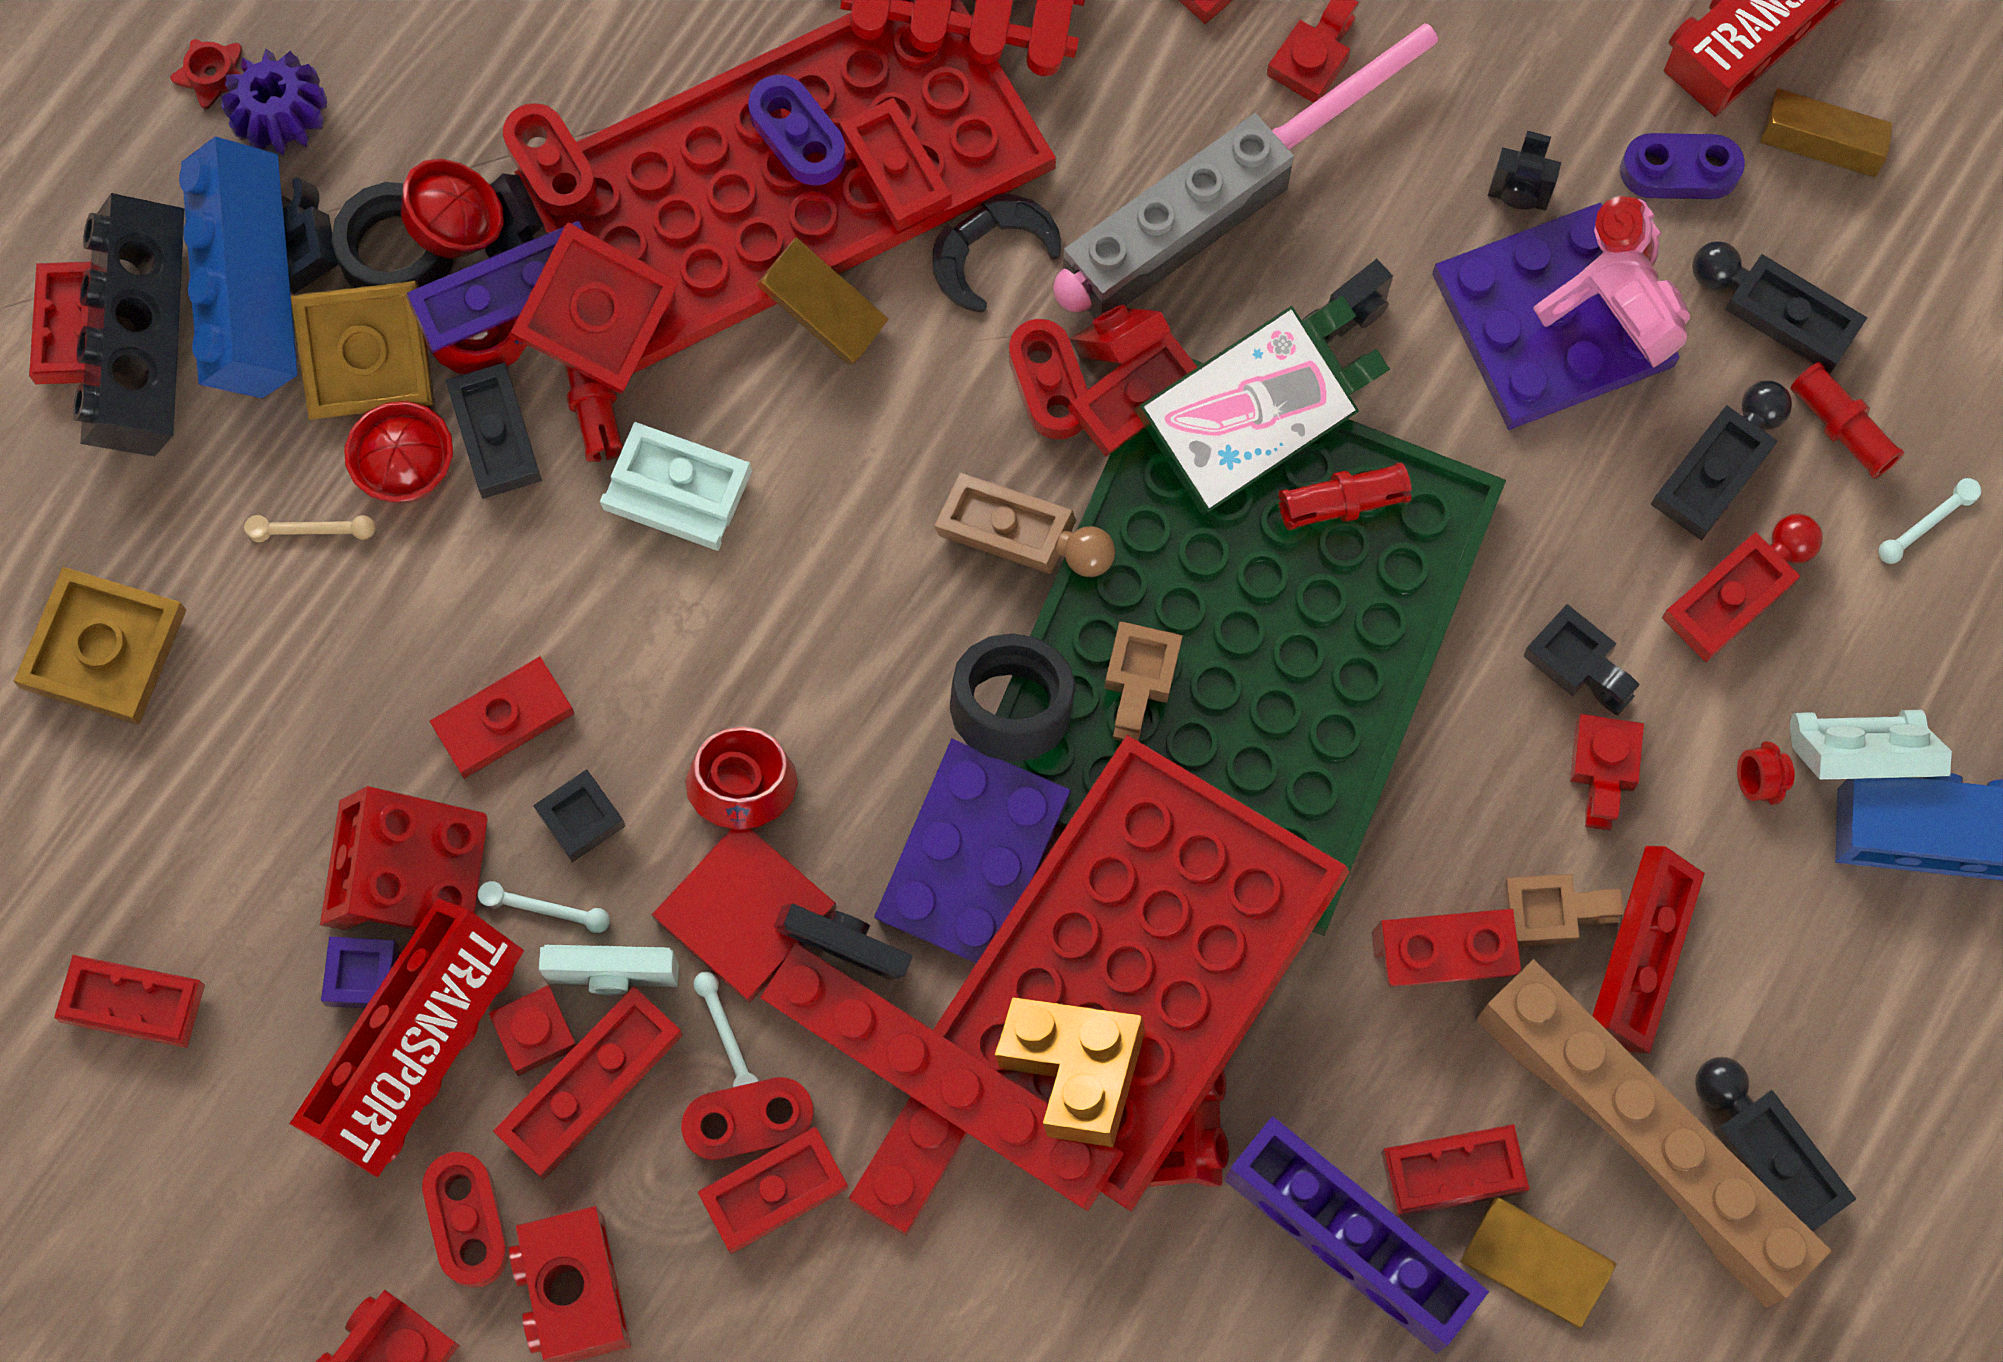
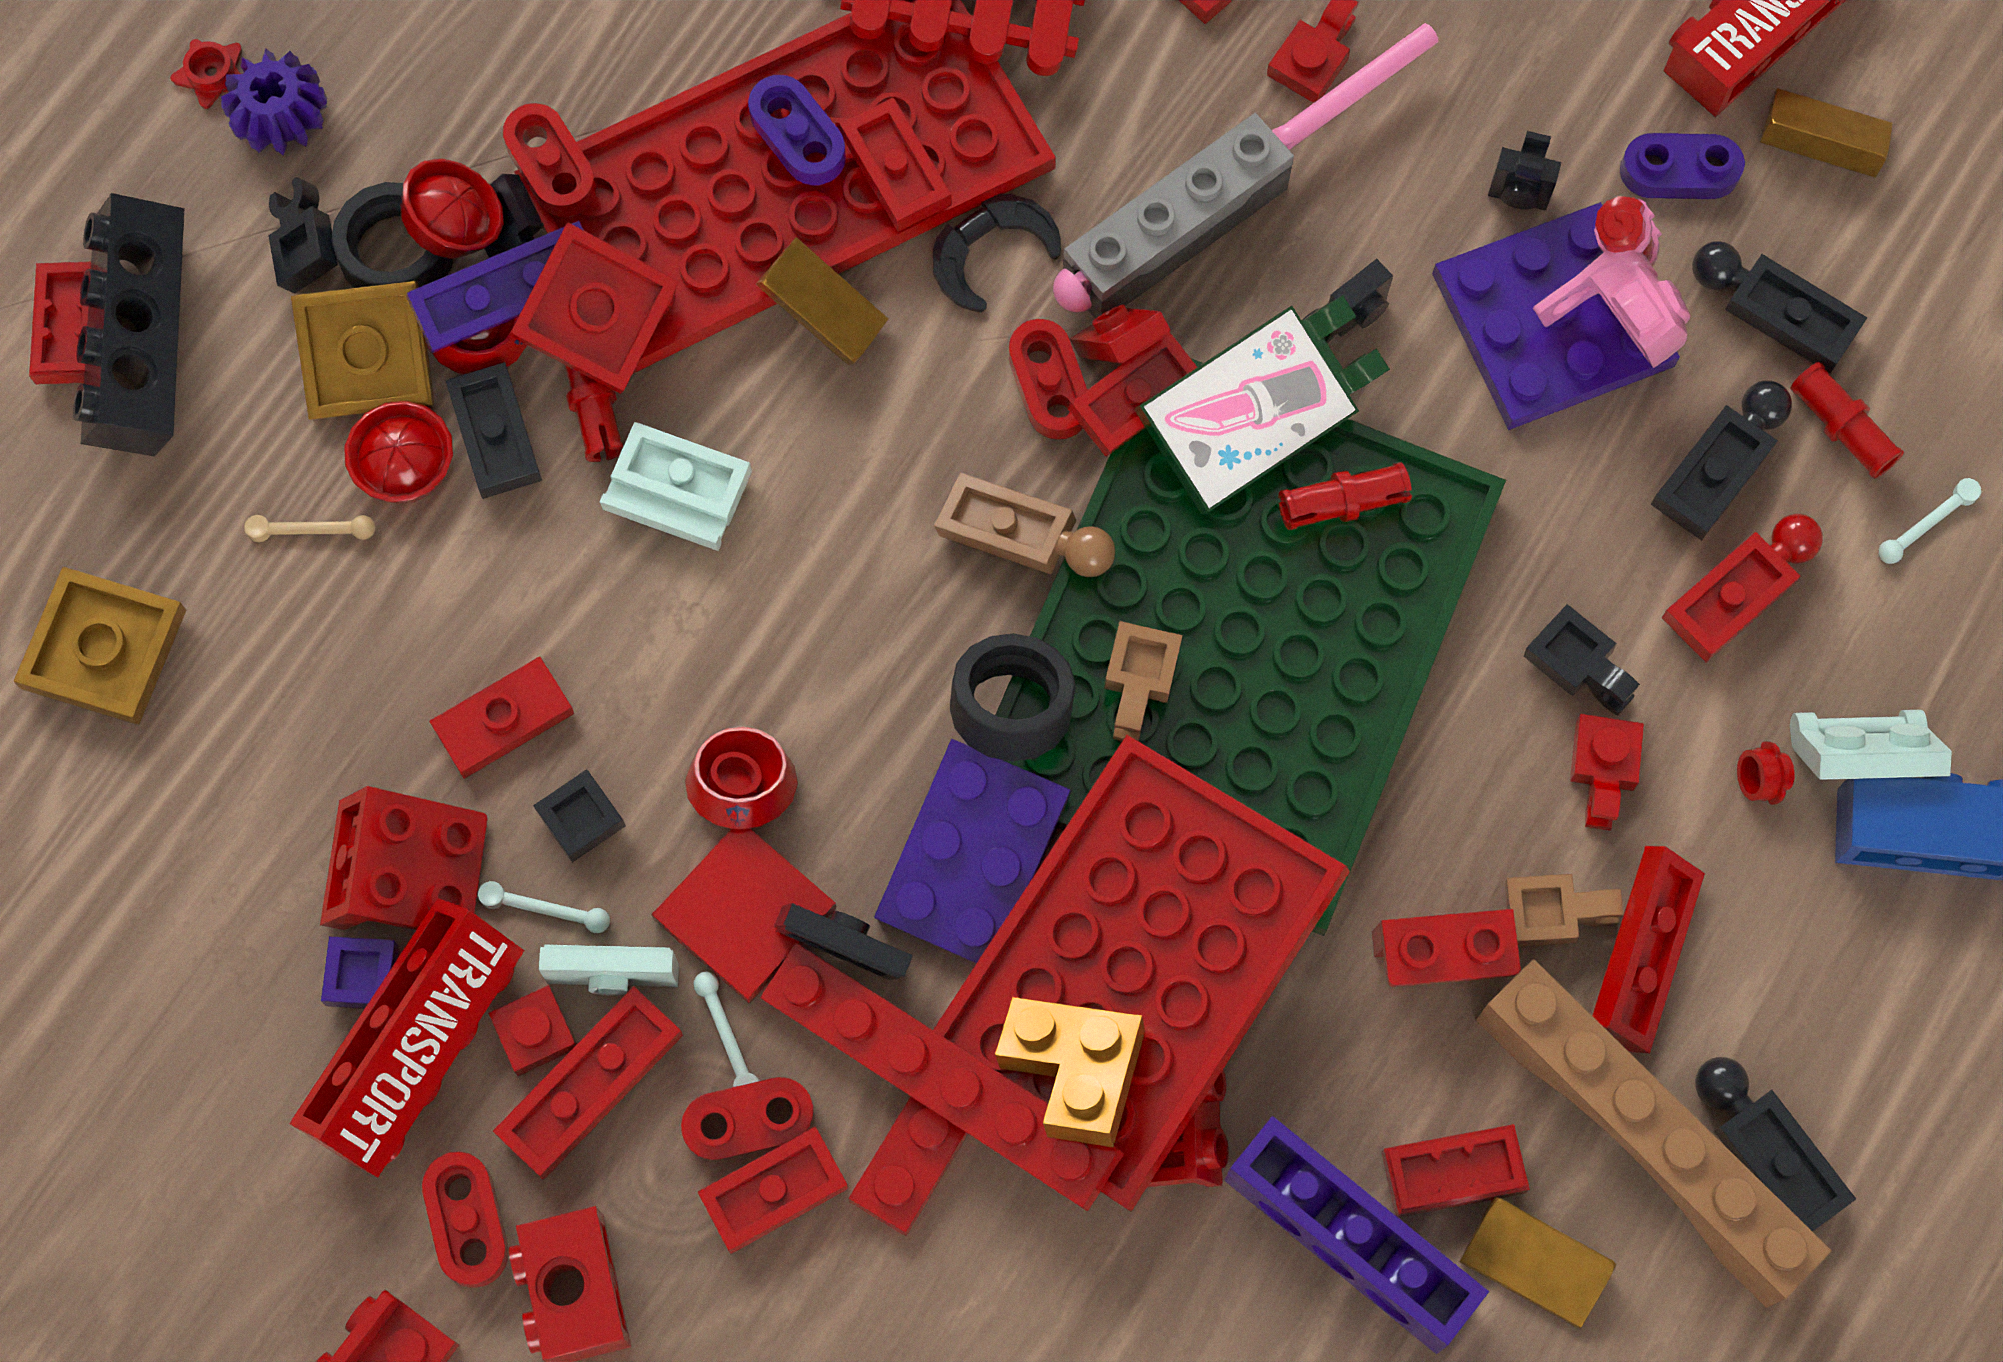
(129, 1001): red plate -> none
(238, 268): blue brick -> none

